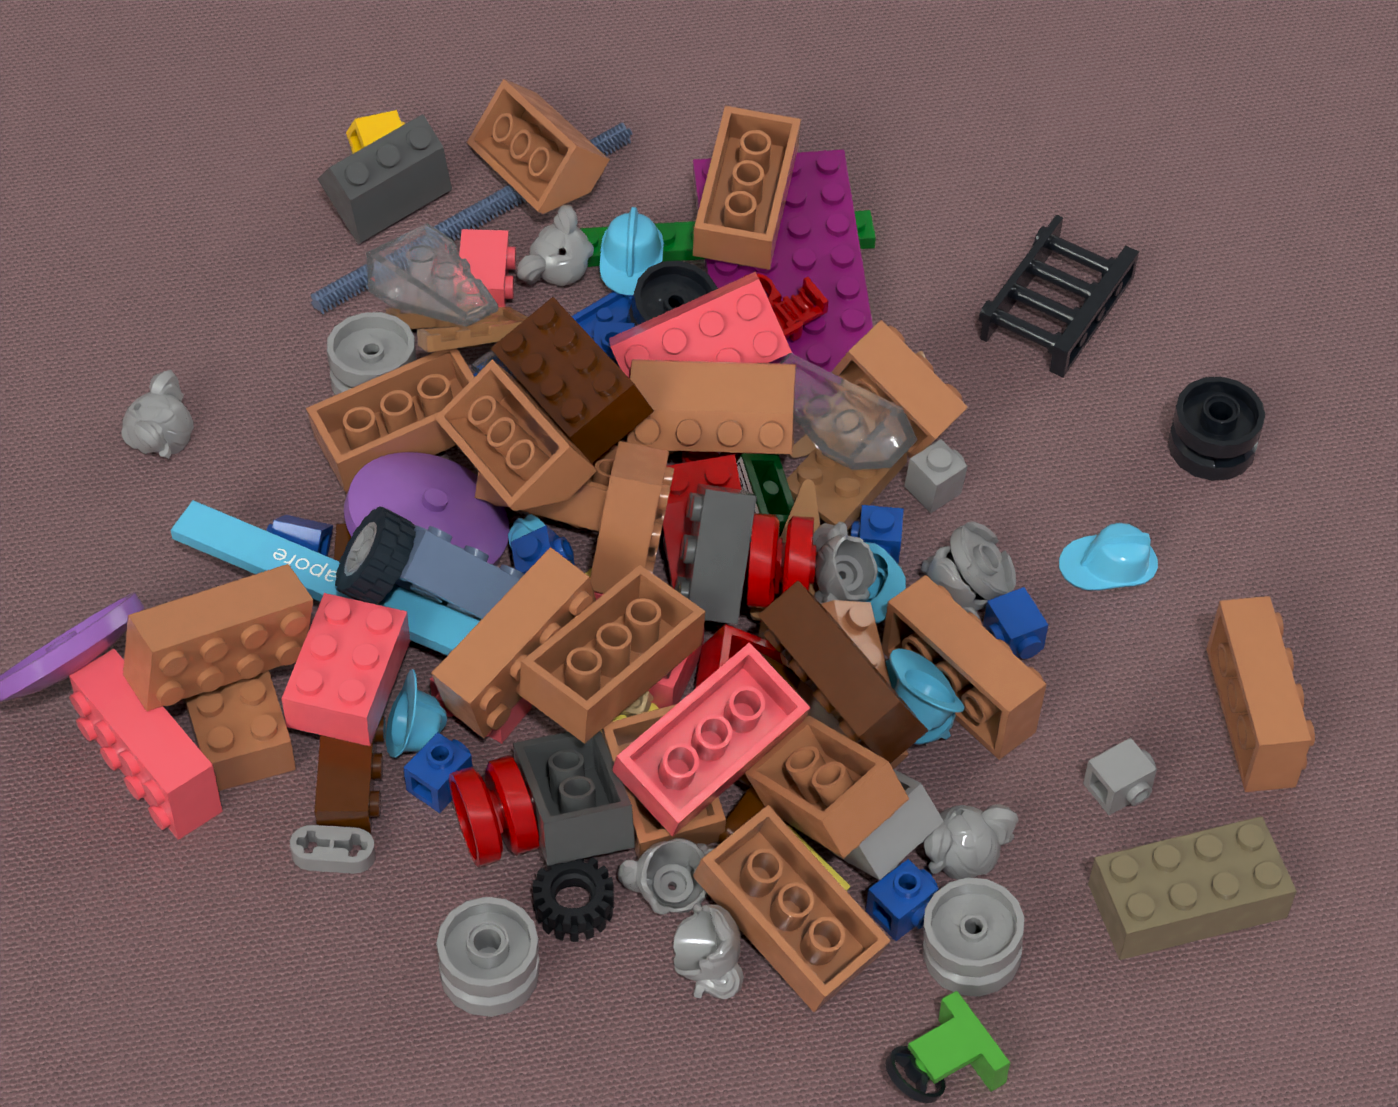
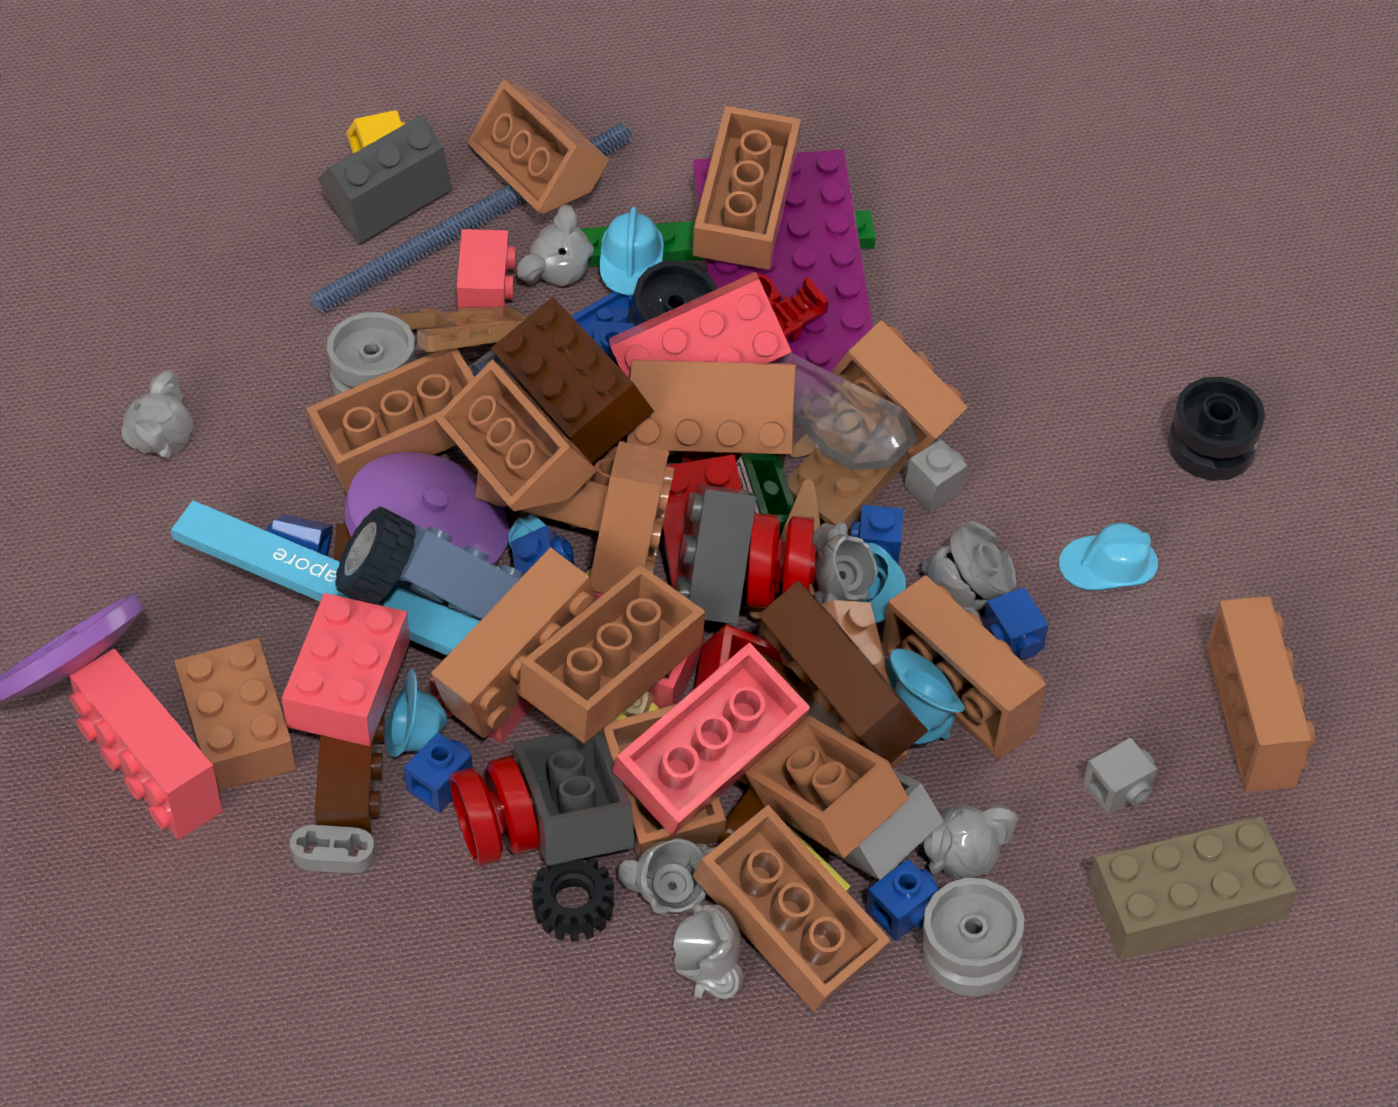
(216, 637): nougat brick -> none
(428, 278): clear wedge -> none
(488, 956): light grey wheel -> none
(945, 1050): bright green piece -> none
(1080, 322): black fence -> none

